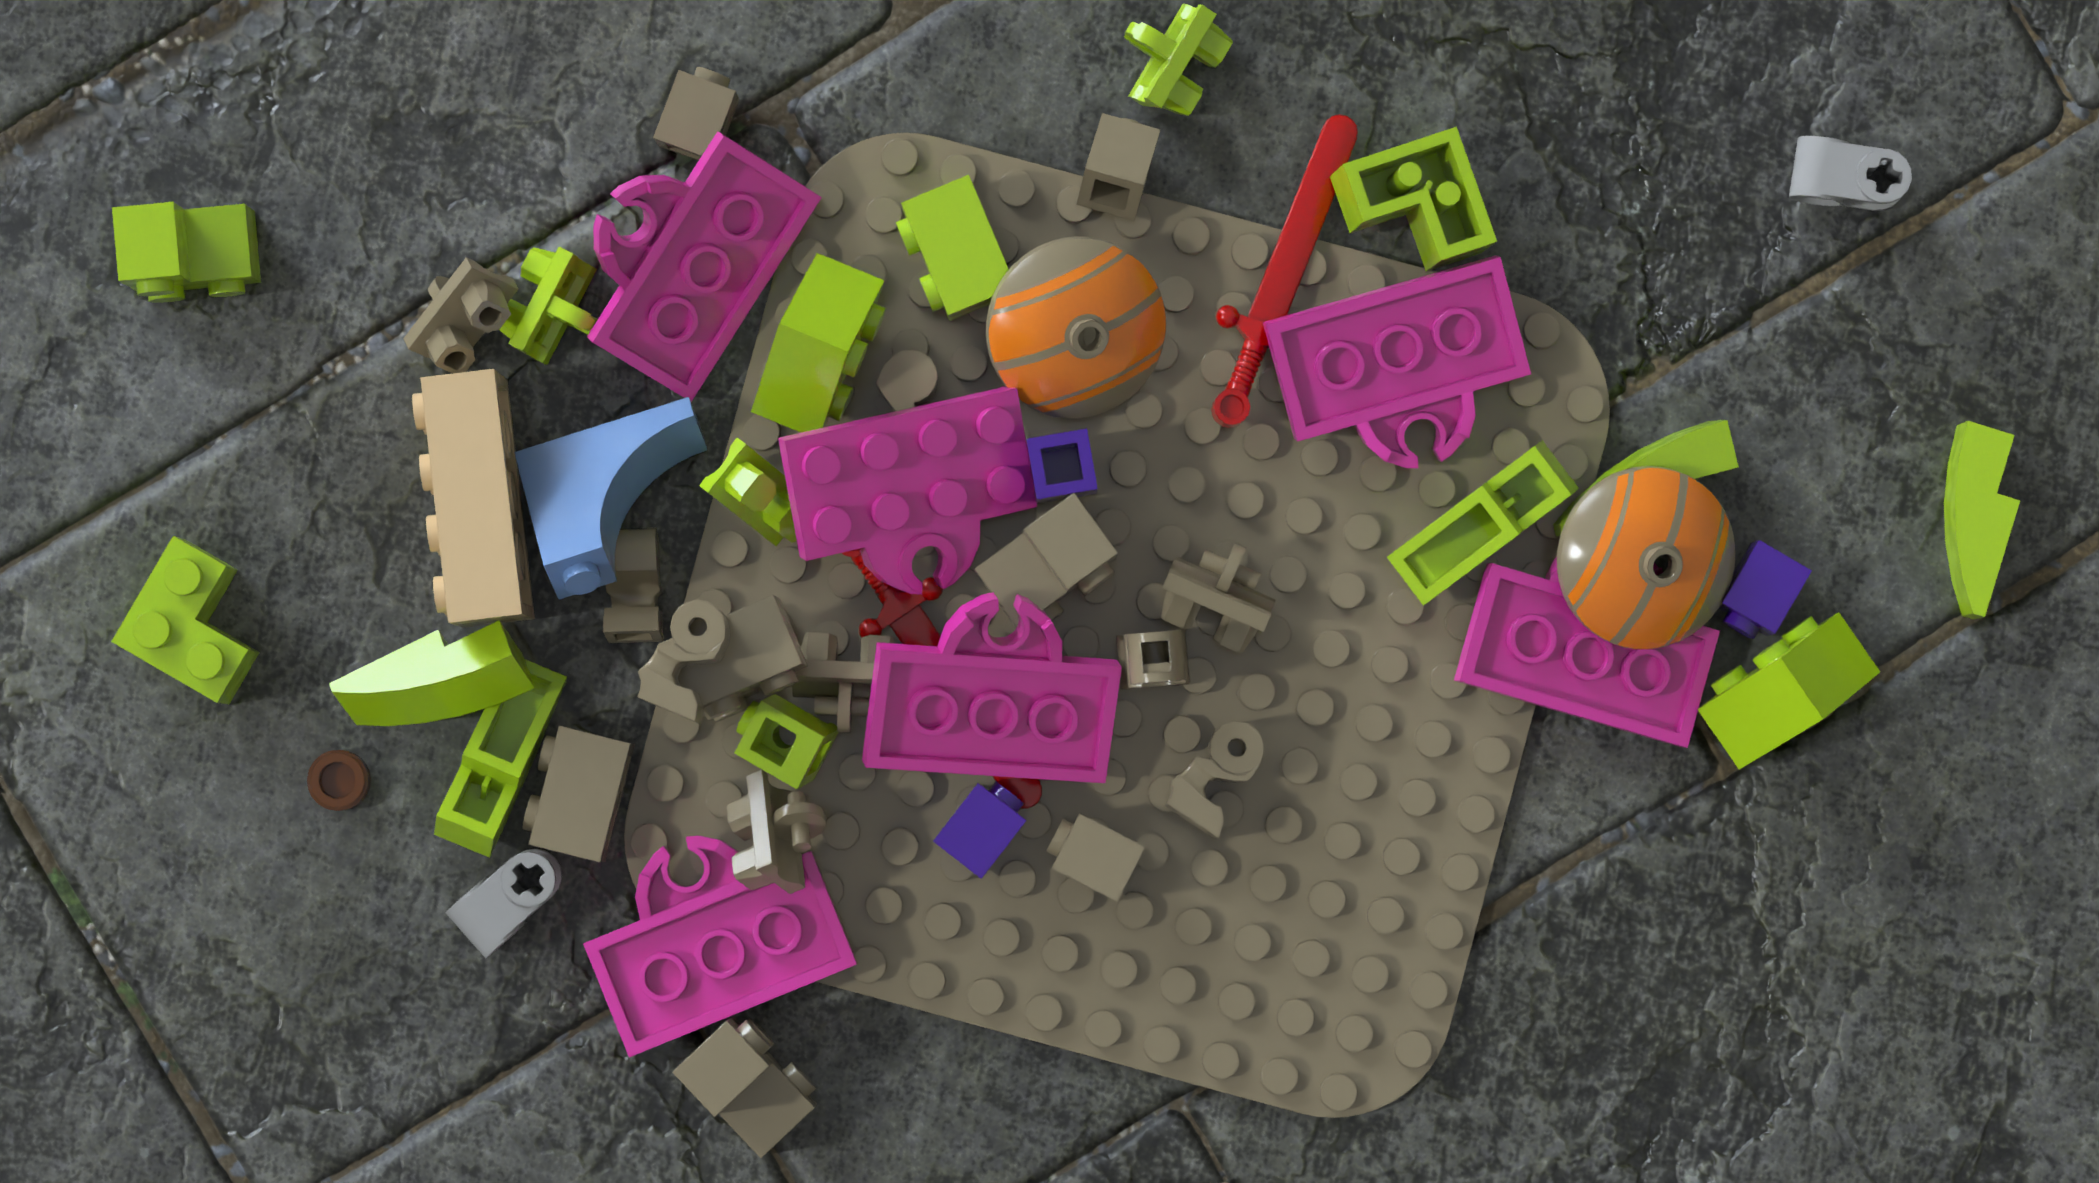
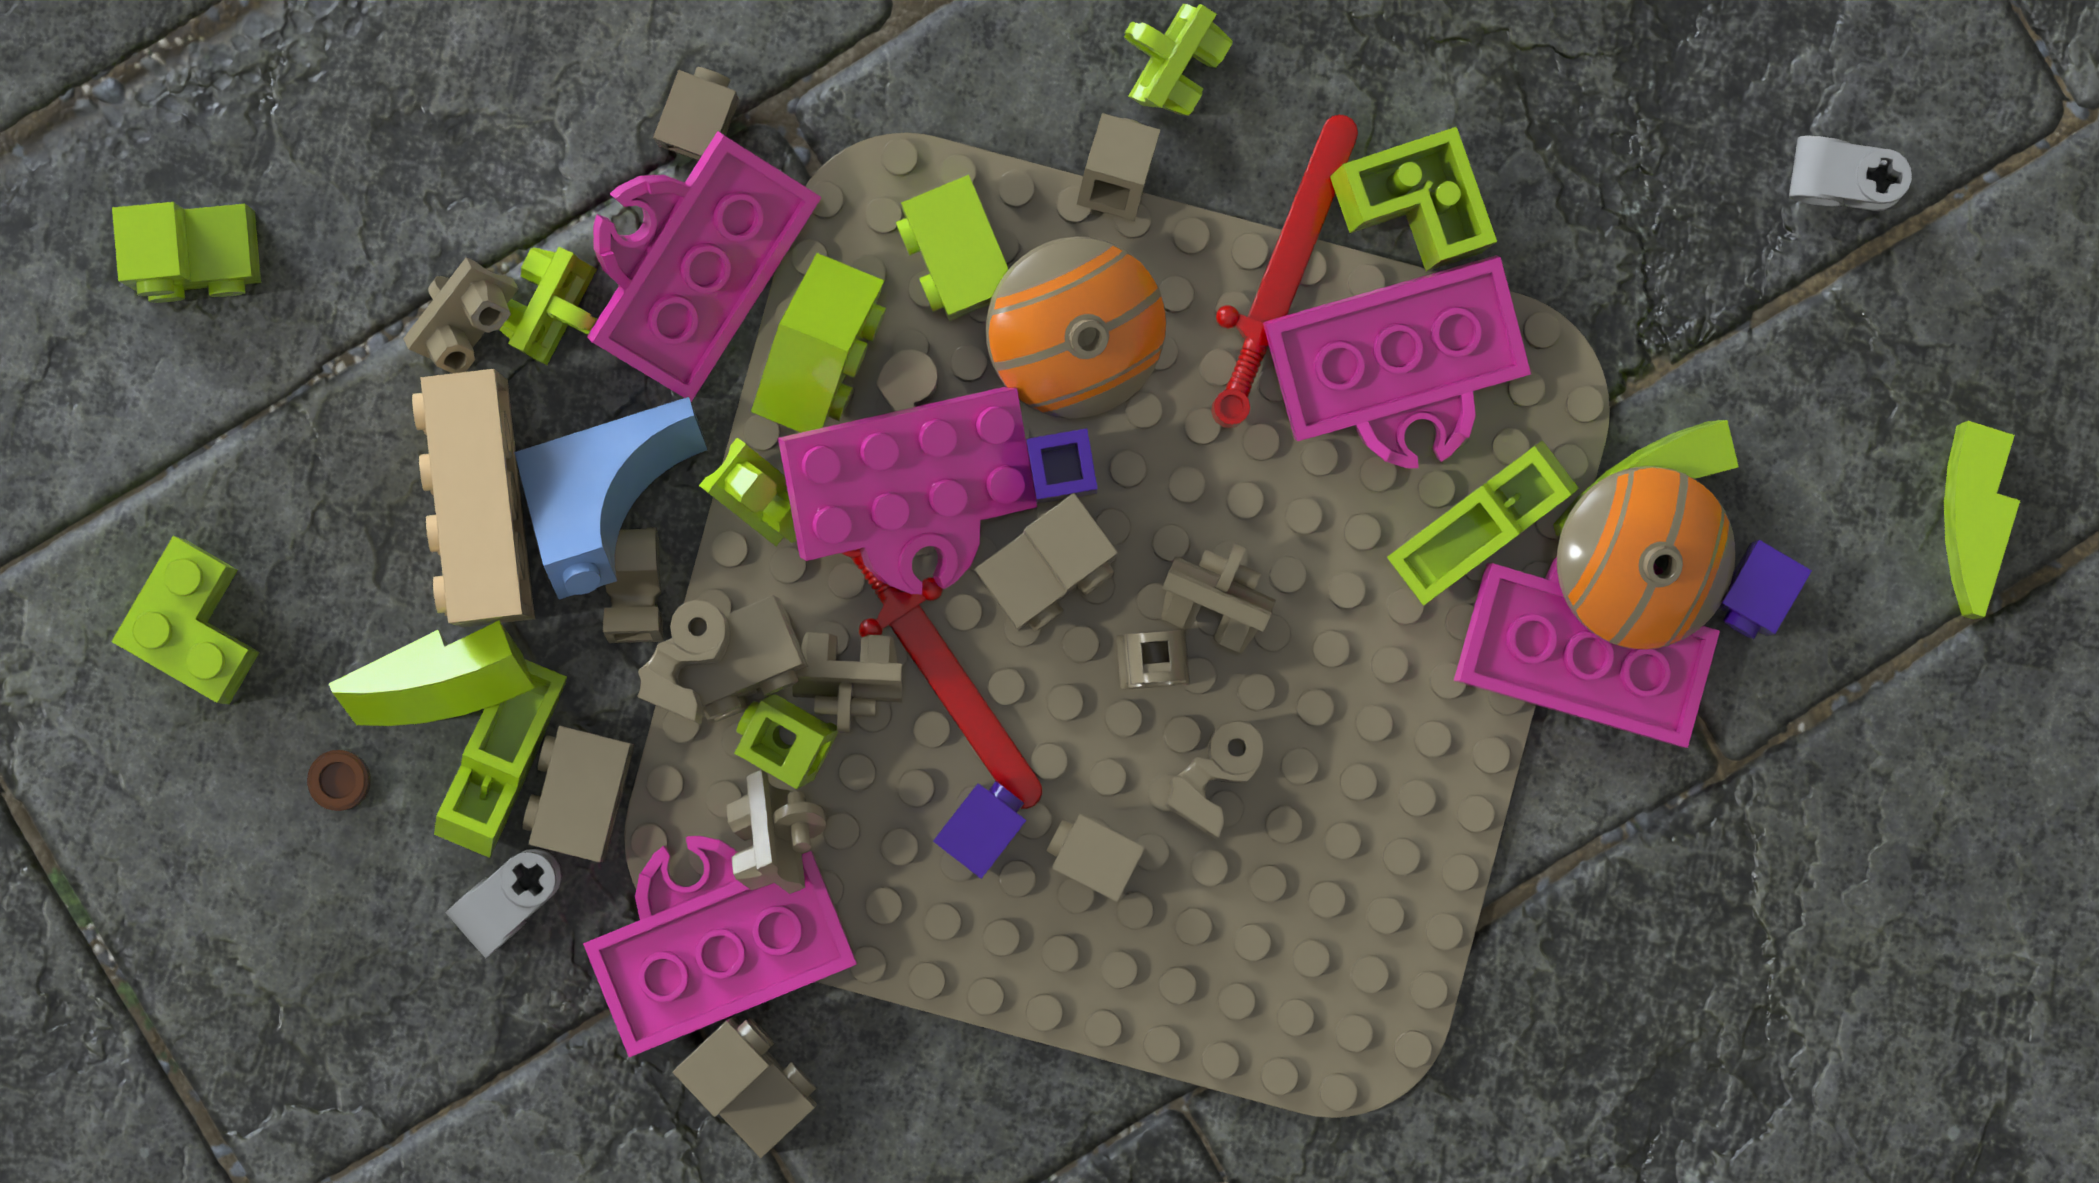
(992, 701): dark pink plate -> none
(1790, 689): lime brick -> none

